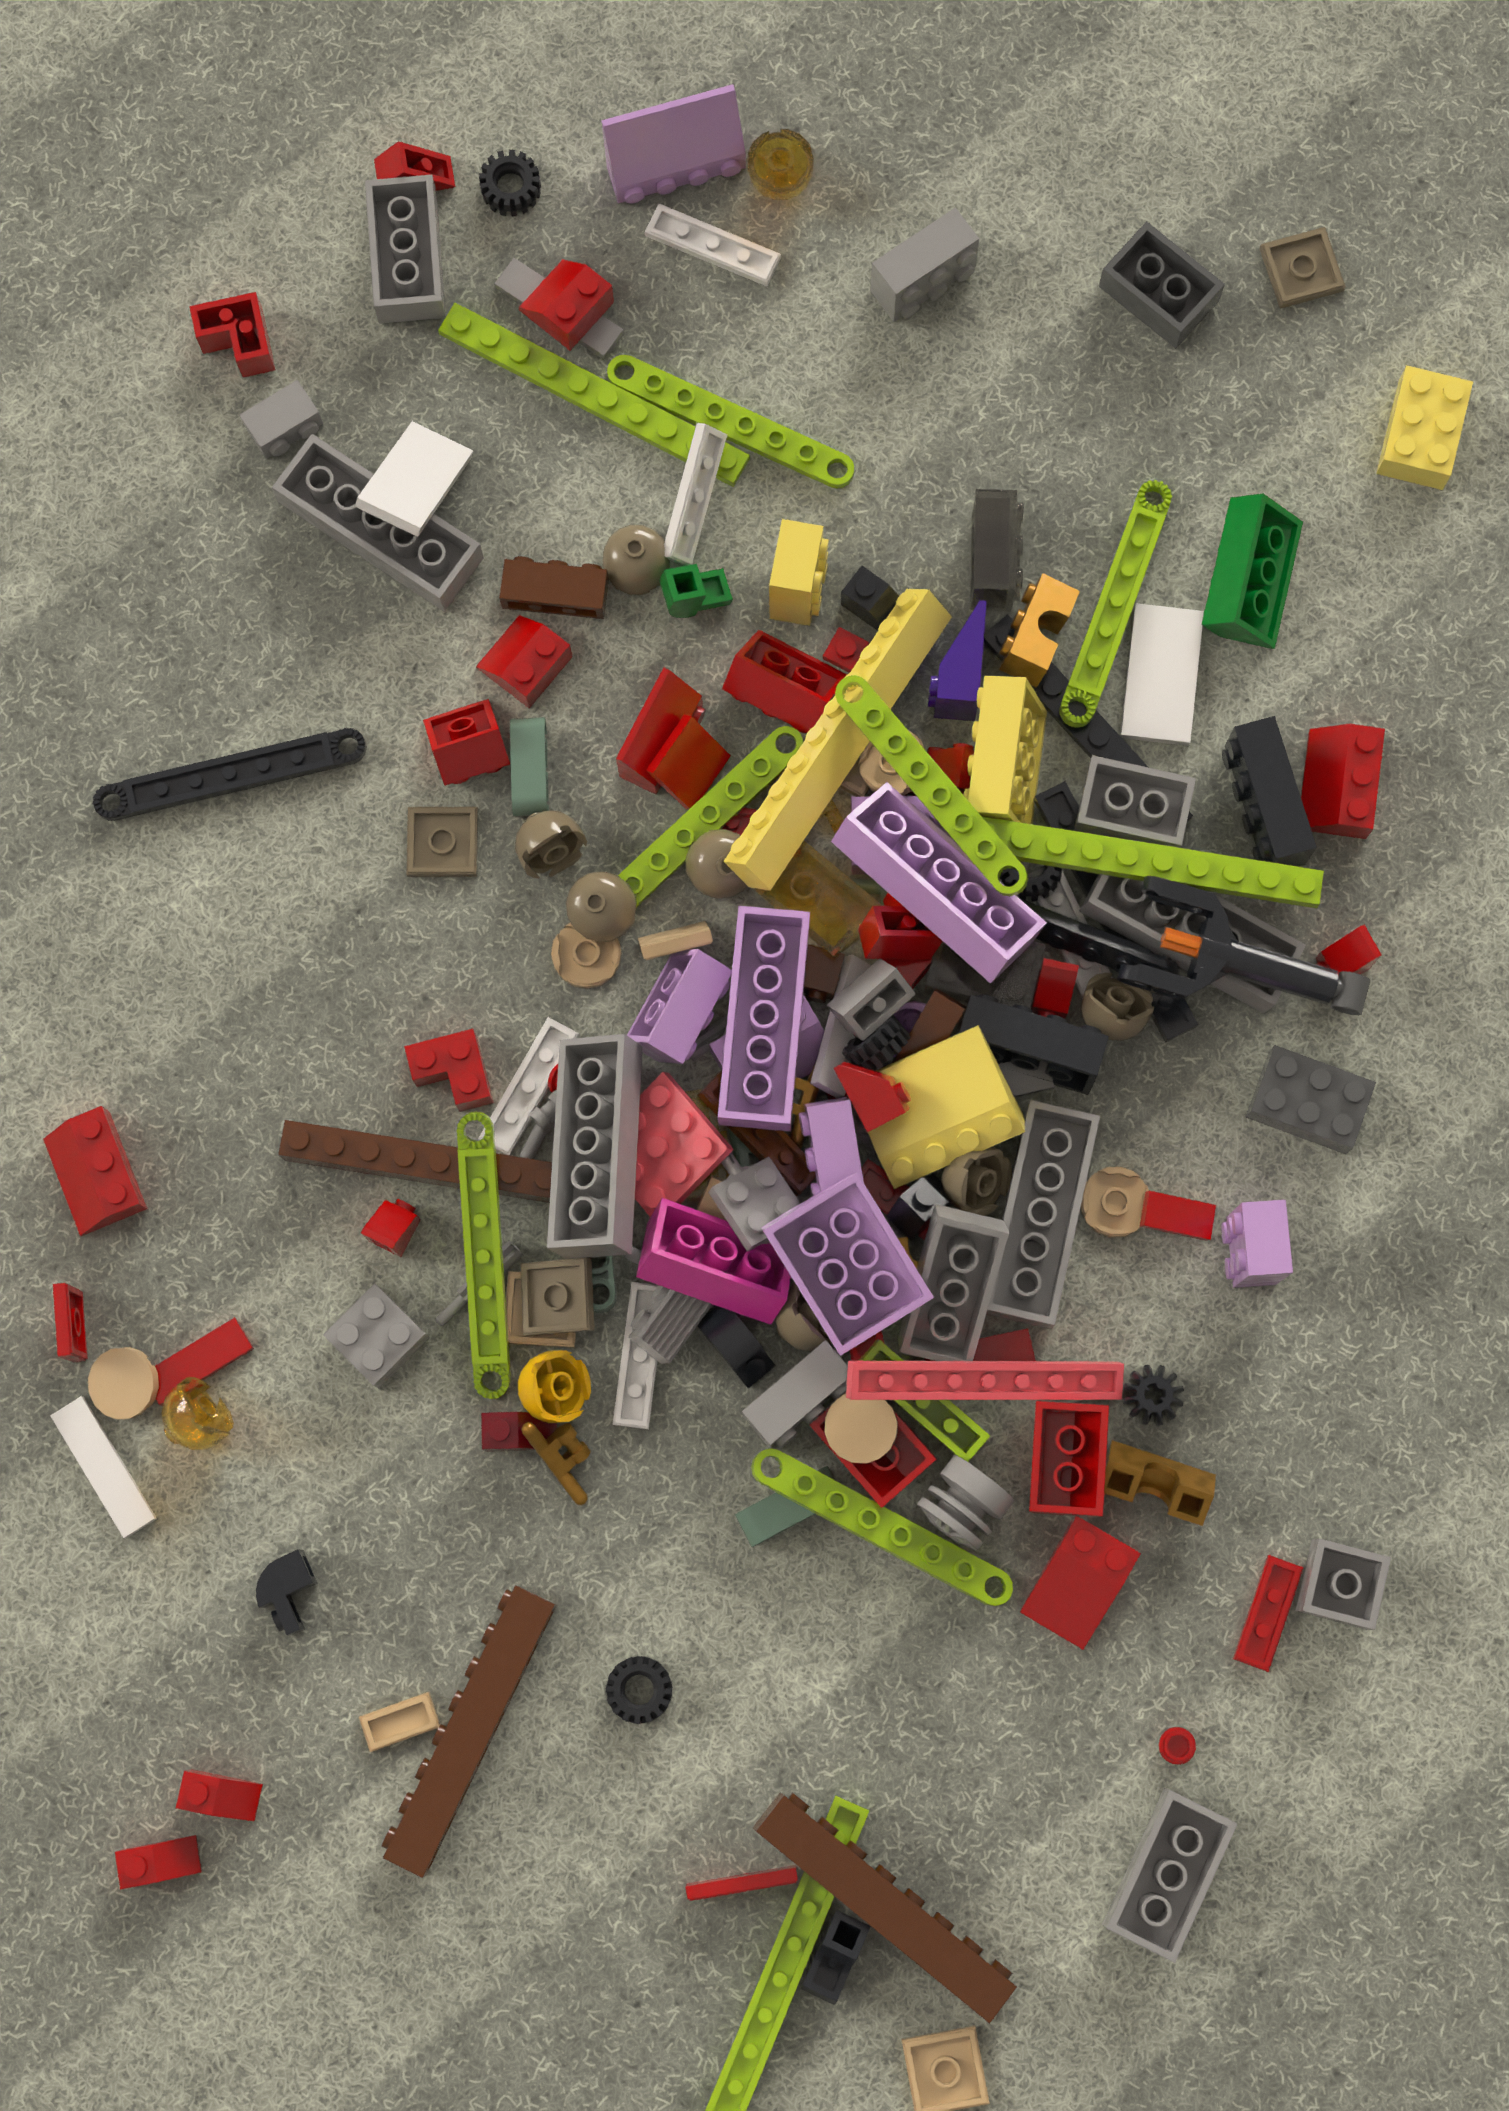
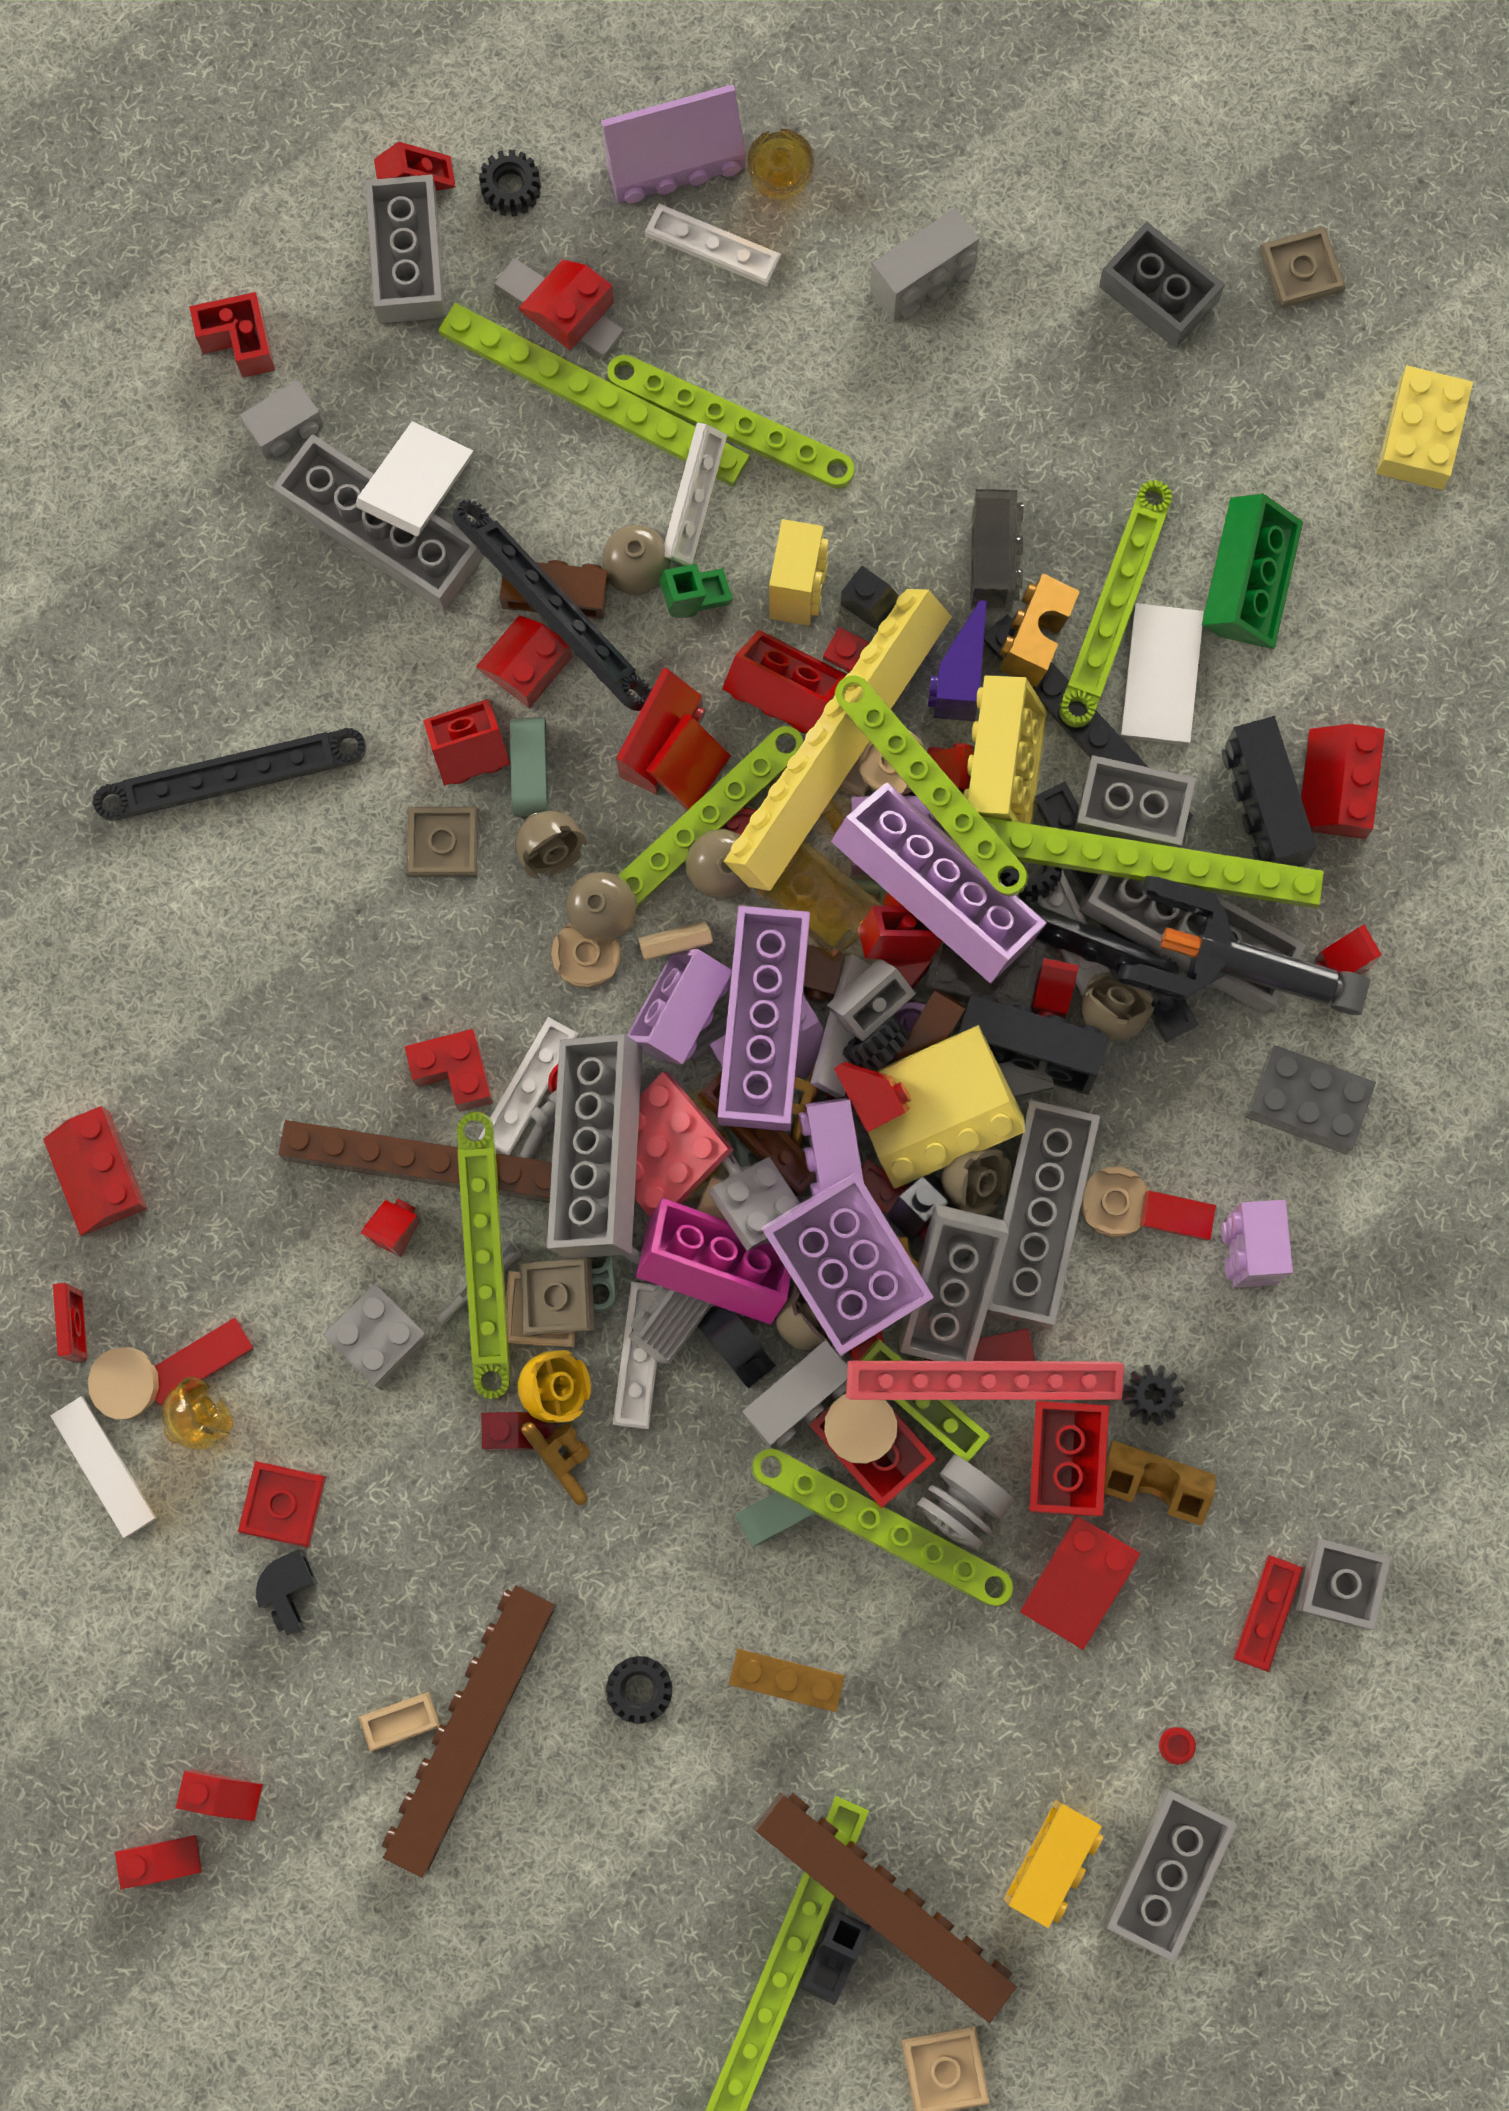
(282, 1504): none -> red tile
(552, 604): none -> black plate
(741, 1883): red tile -> none
(786, 1680): none -> pearl gold arch
(1053, 1865): none -> yellow brick

